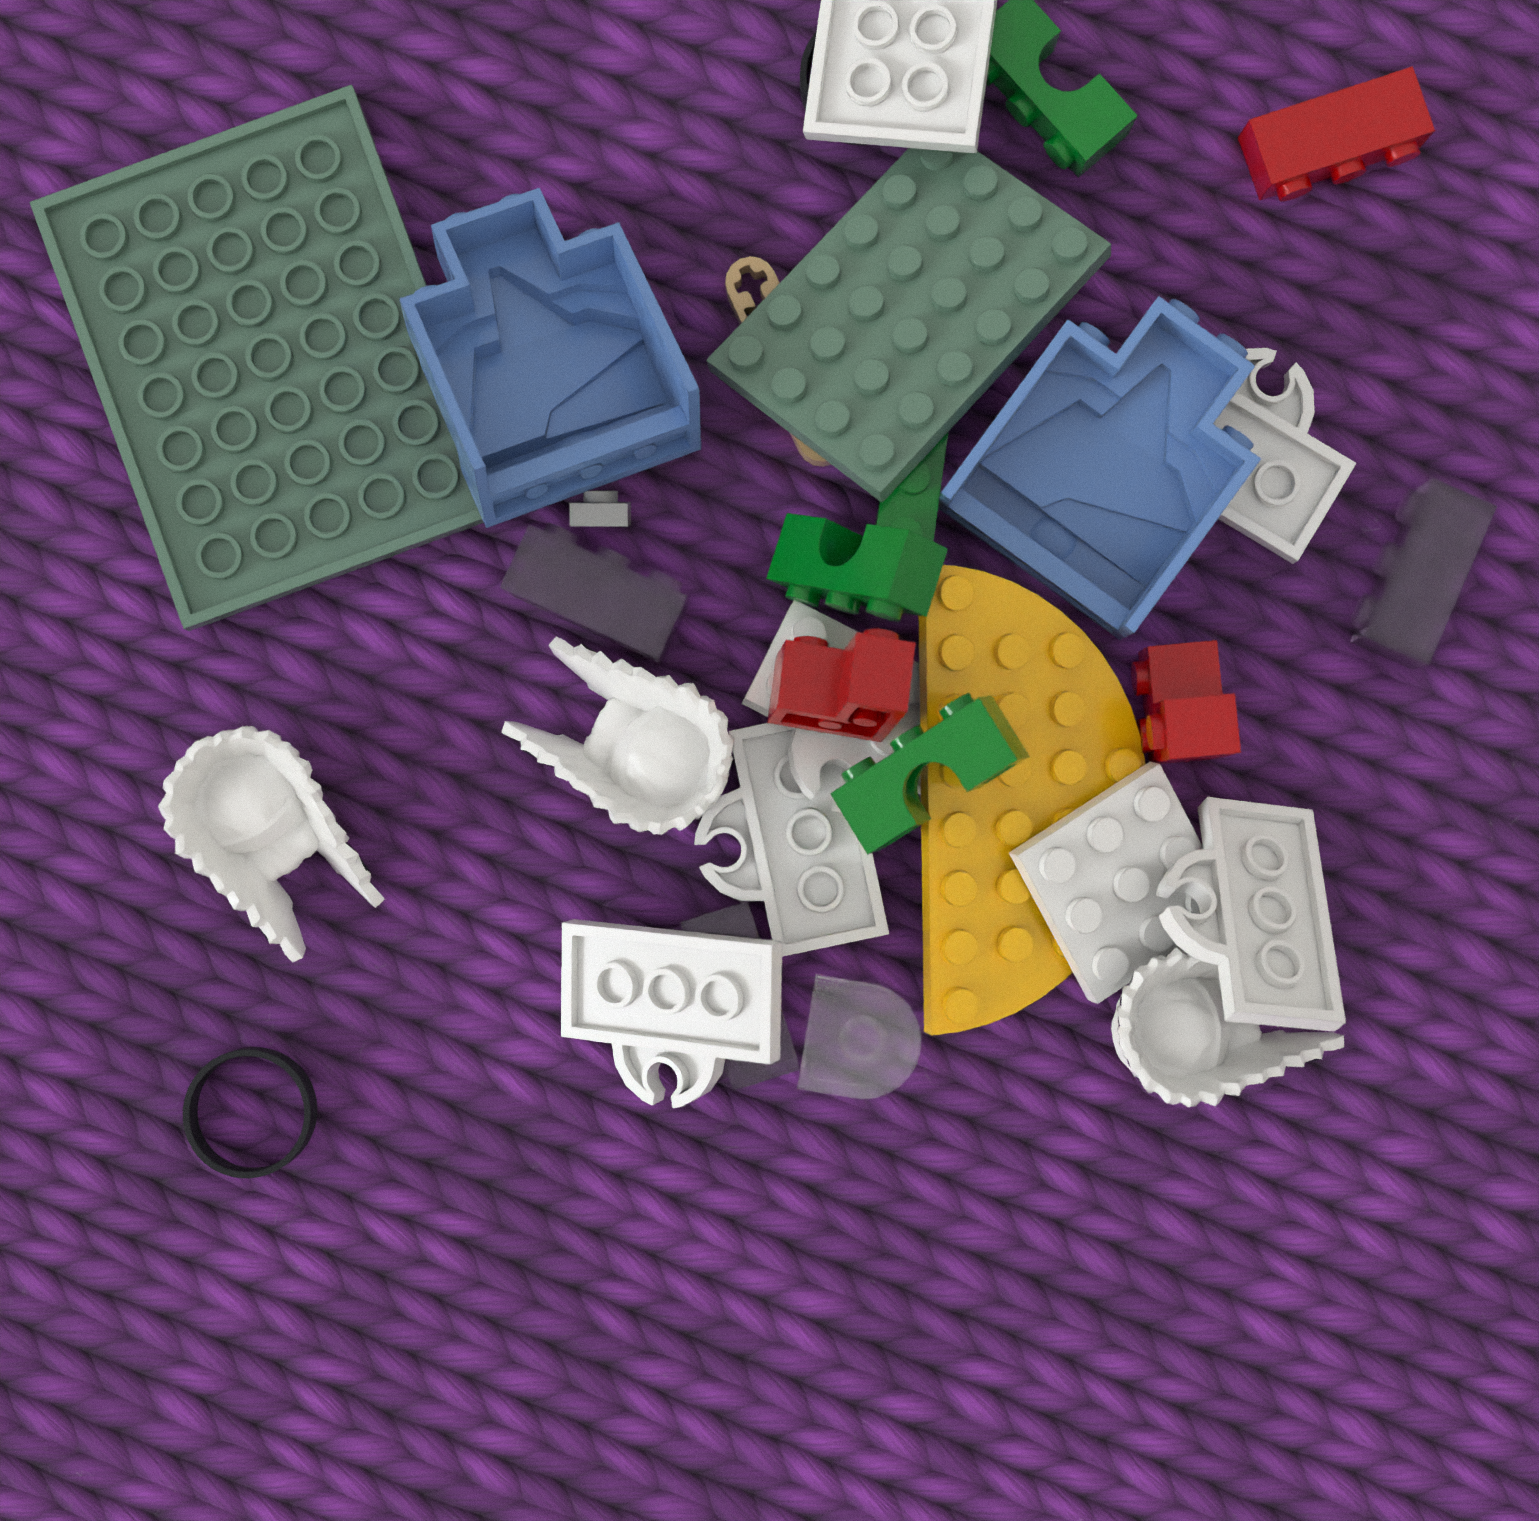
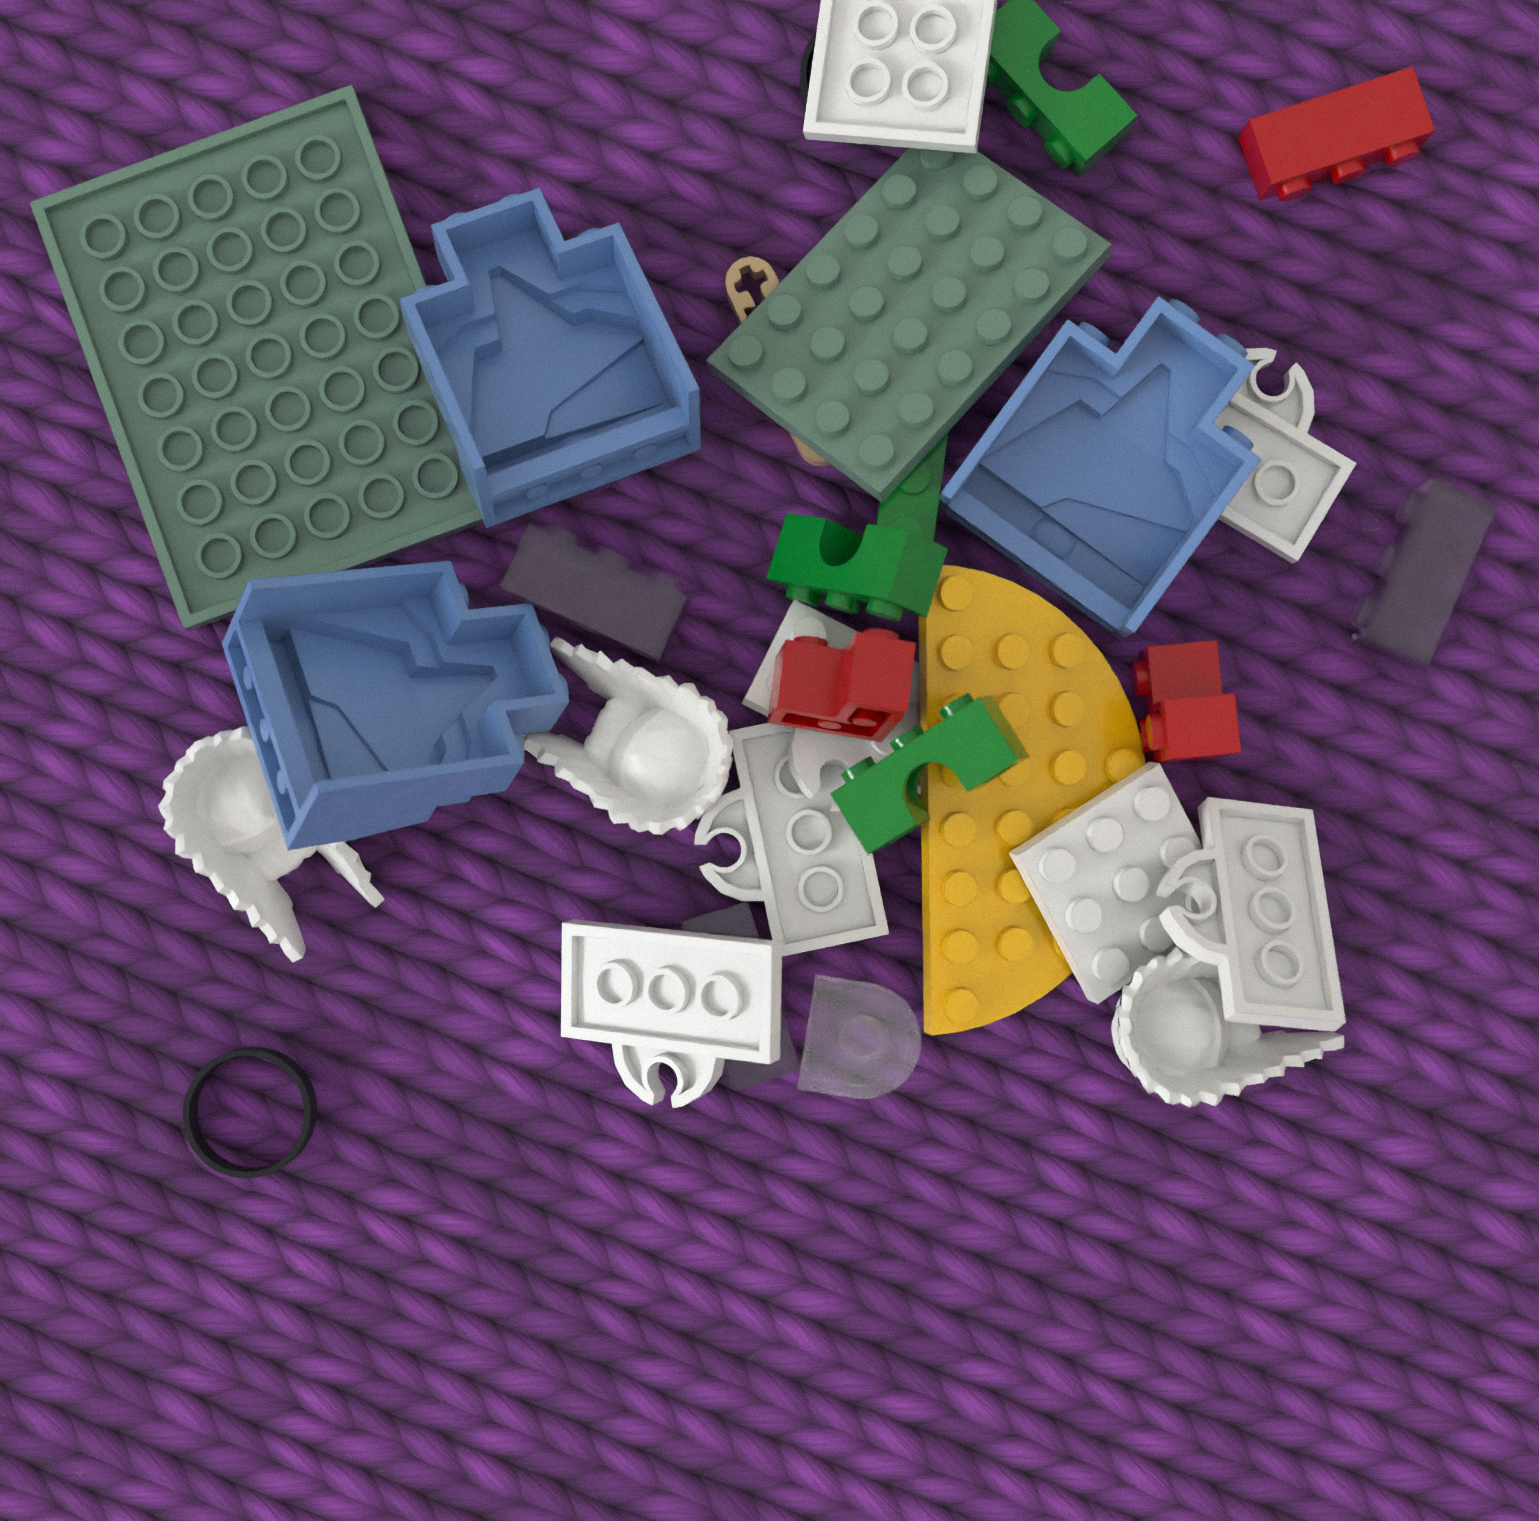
(385, 695): none -> medium blue panel
(601, 510): light grey plate -> none

